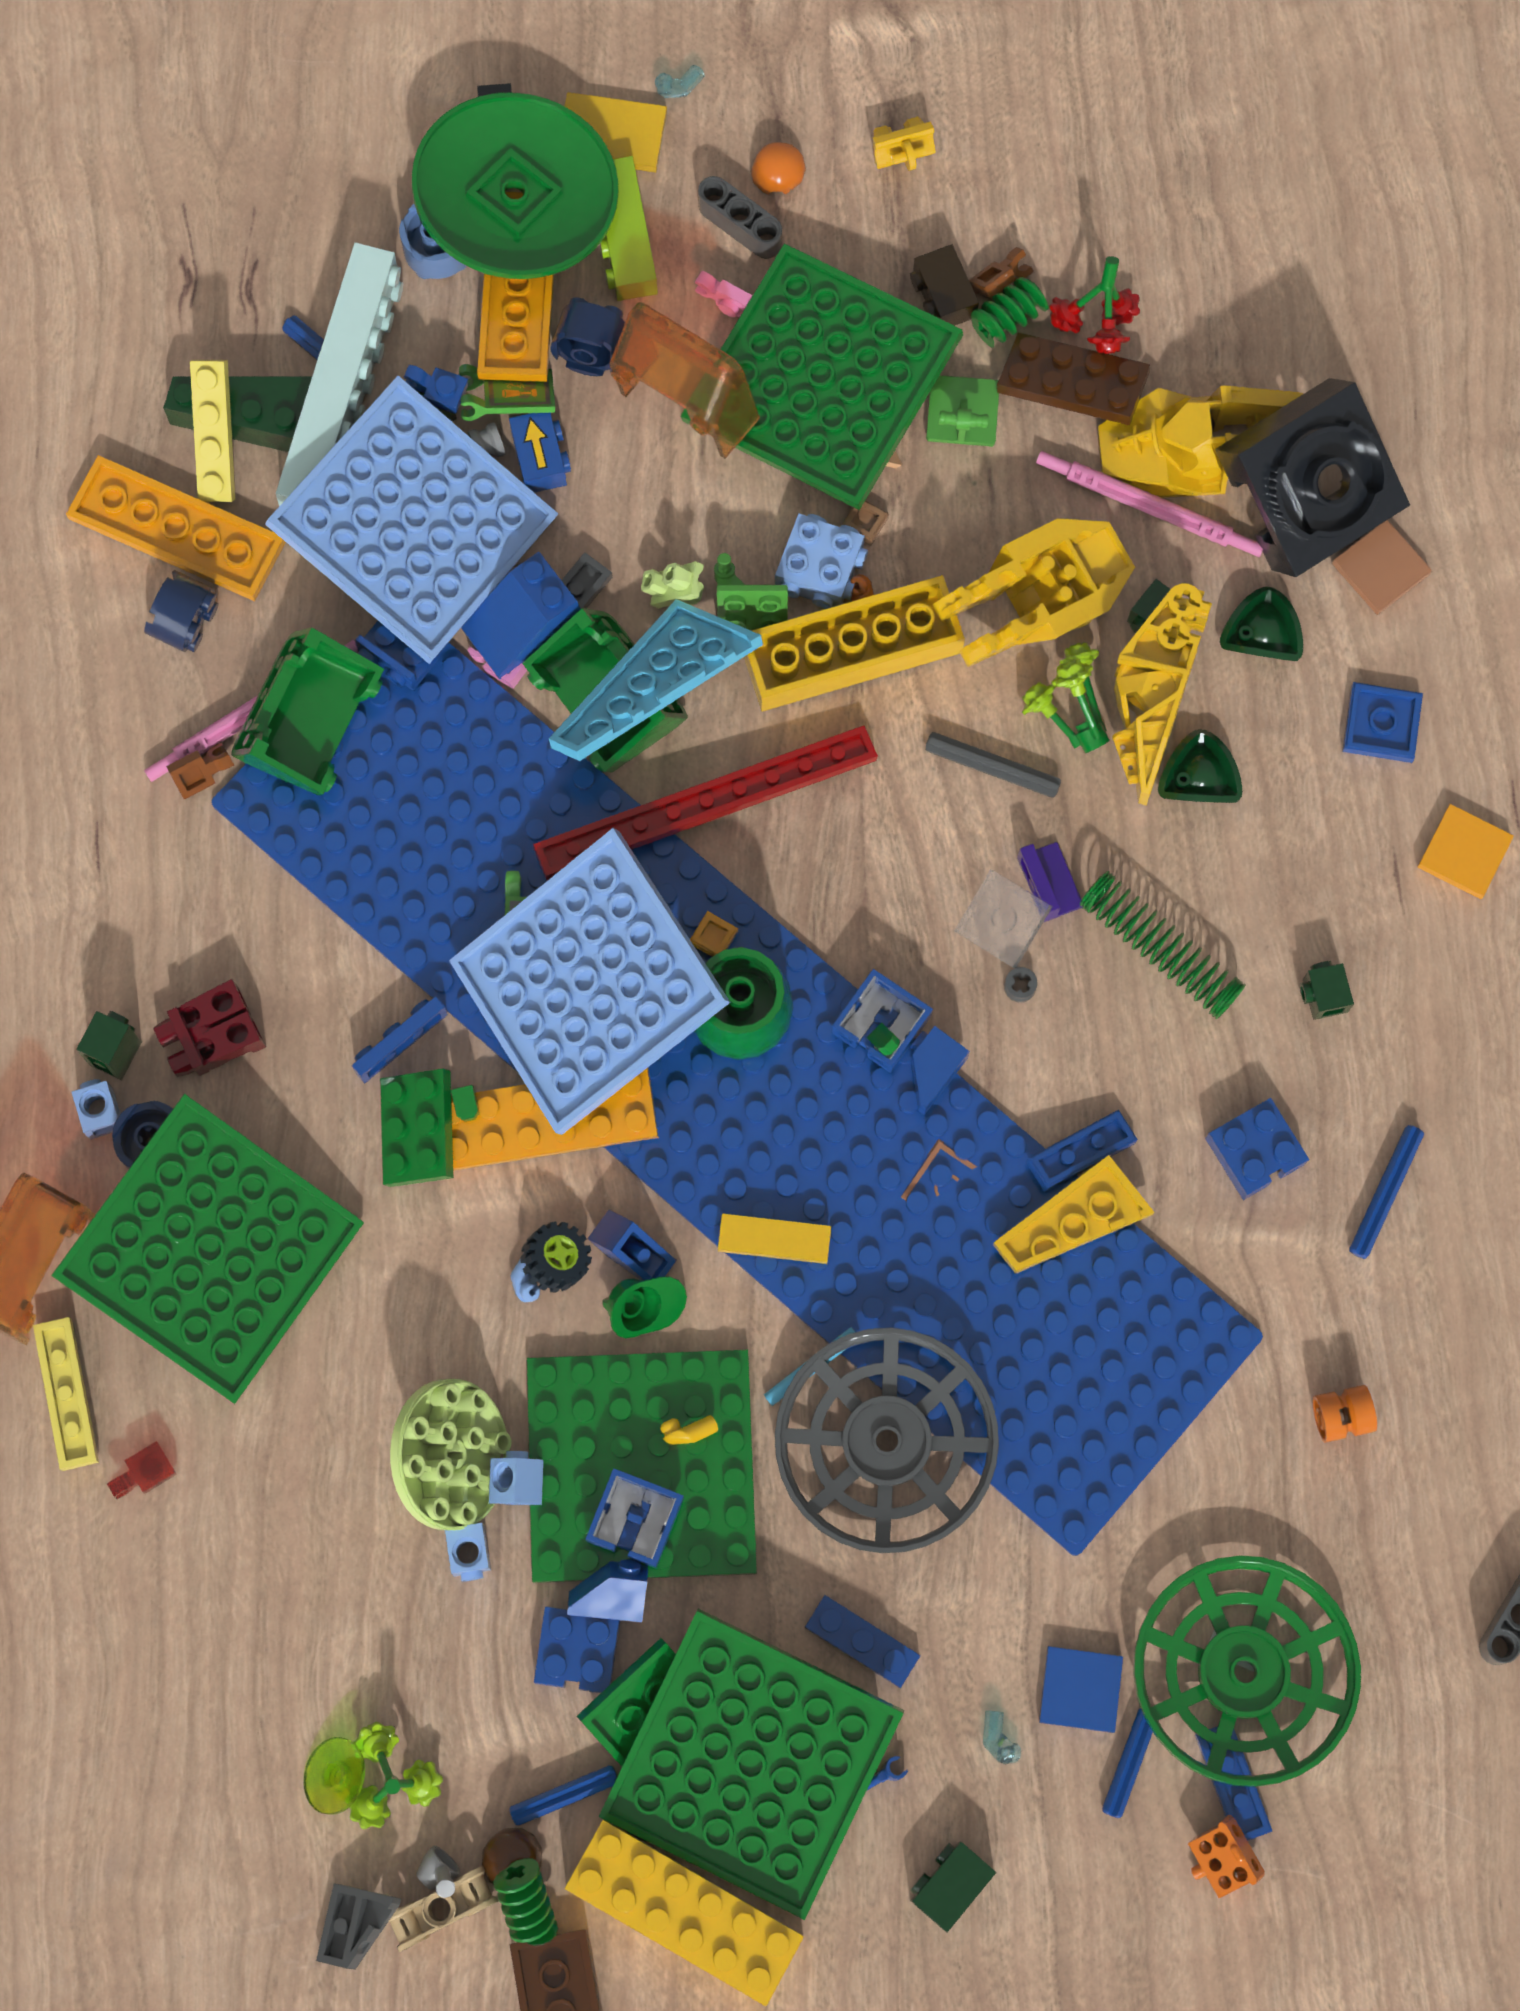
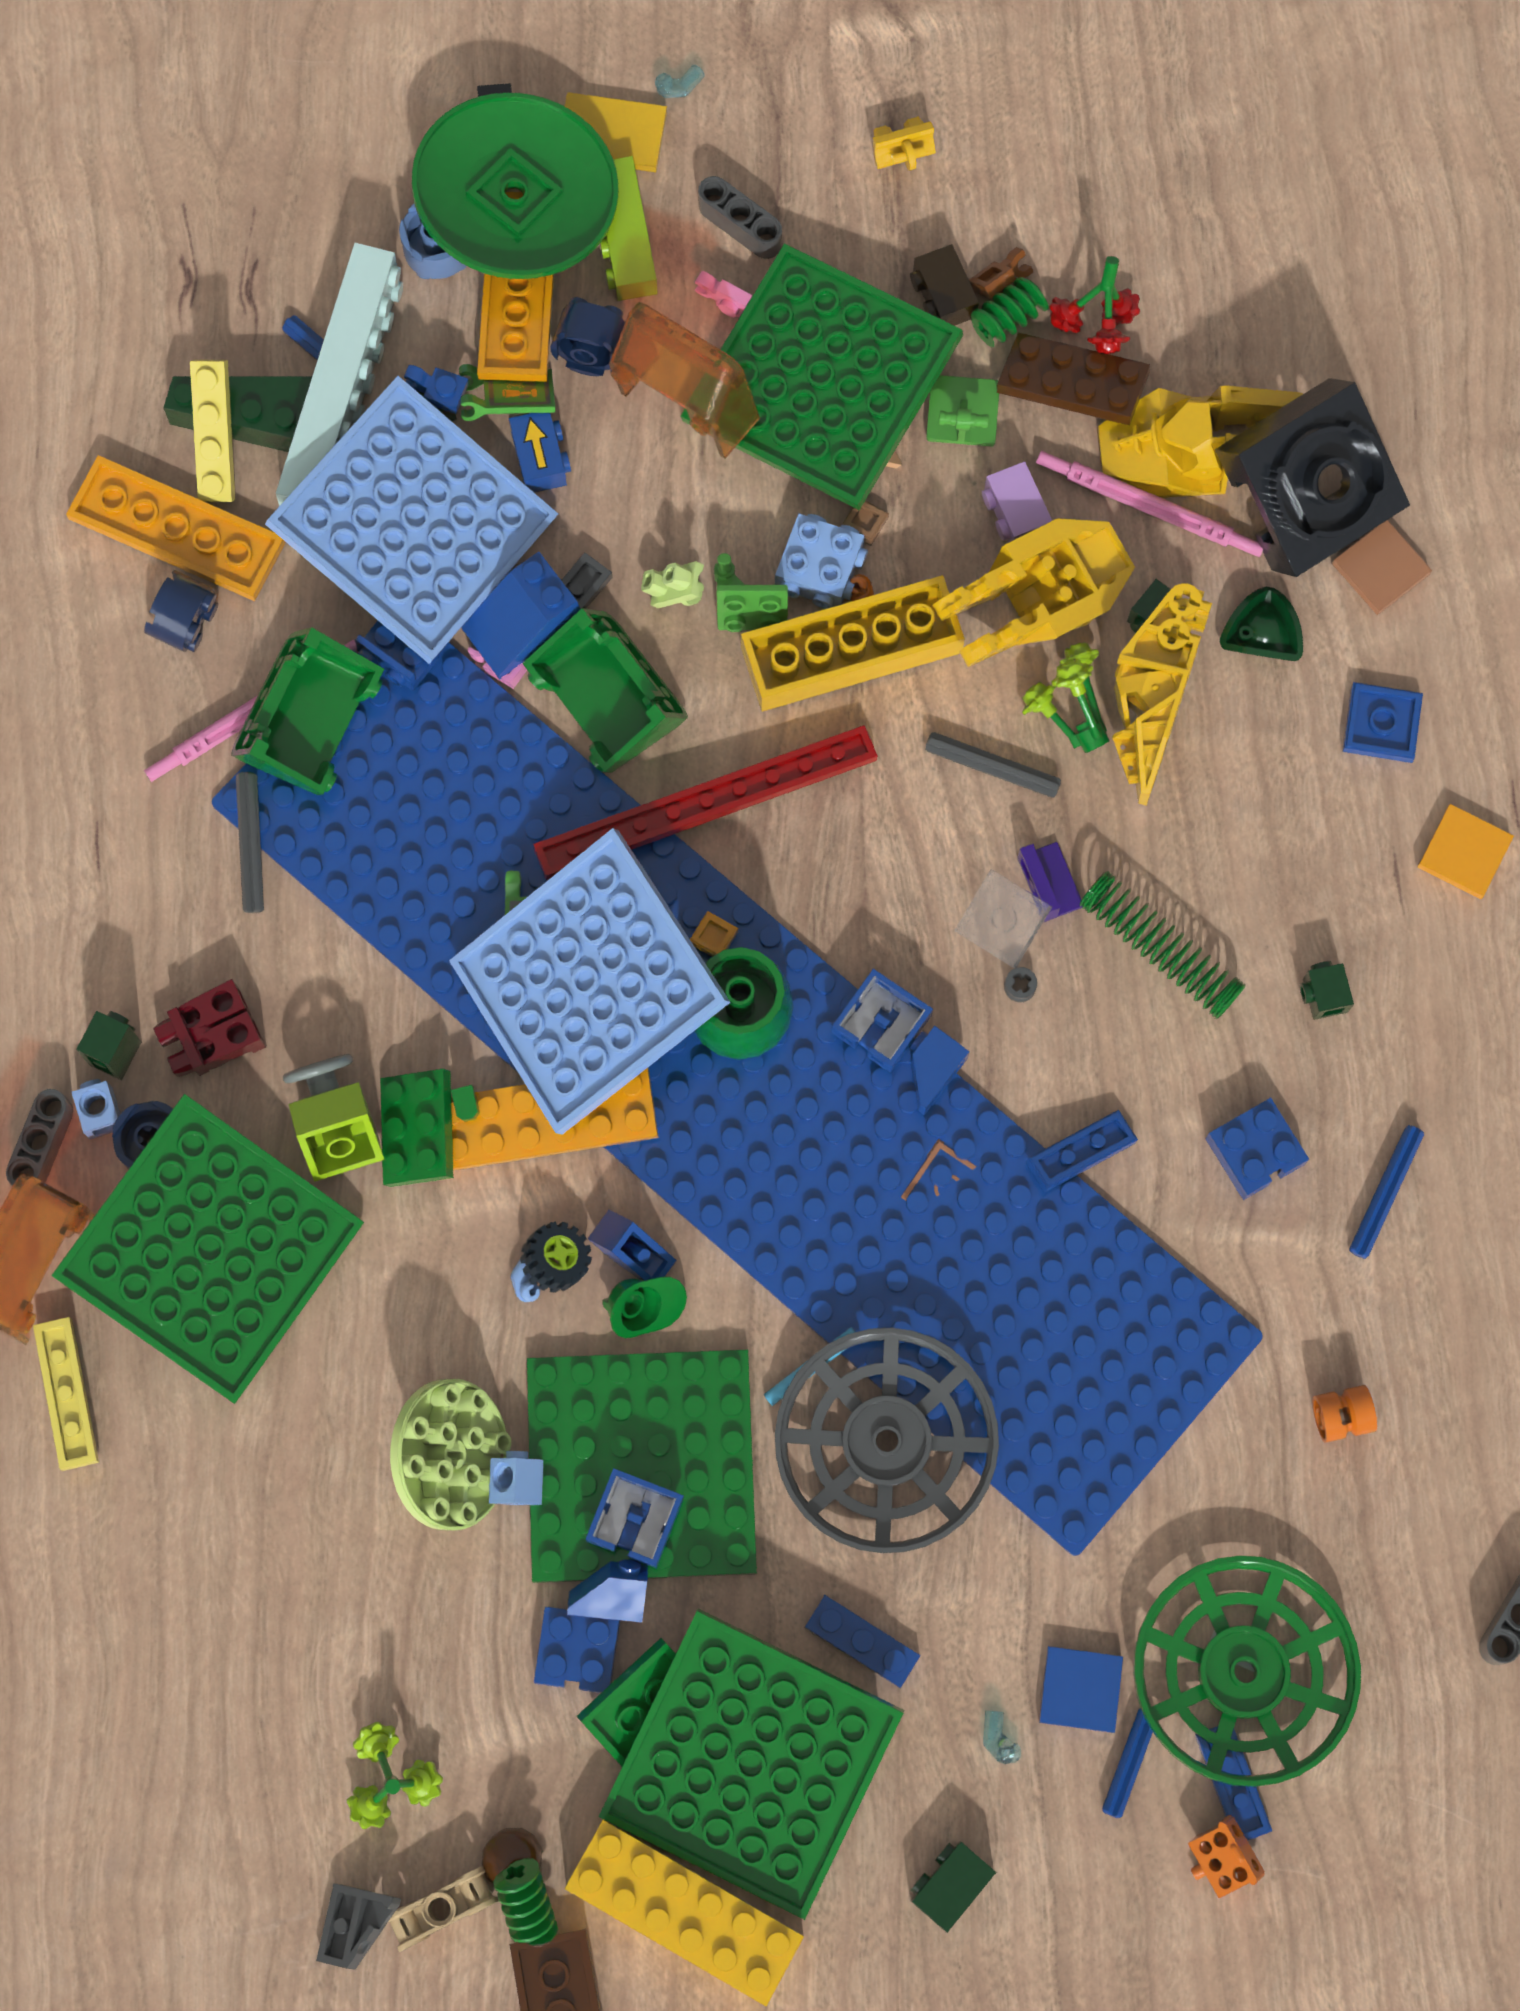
(38, 1124): none -> dark grey beam
(146, 1468): clear red plate -> none
(195, 773): dark orange plate -> none
(249, 842): none -> dark grey axle
(333, 1121): none -> lime piece
(334, 1775): clear neon green dish -> none
(399, 1038): blue plate -> none
(438, 1872): light grey bar -> none
(456, 1539): light blue brick -> none
(488, 439): light grey wheel -> none
(563, 1795): blue axle -> none
(663, 665): medium azure wing -> none
(689, 1434): yellow arm -> none
(774, 1238): yellow tile -> none
(778, 168): orange hair -> none
(884, 1039): green piece -> none
(886, 1774): blue hand -> none
(1015, 502): none -> lavender brick
(1080, 1213): yellow wing -> none
(1201, 771): dark green hat -> none

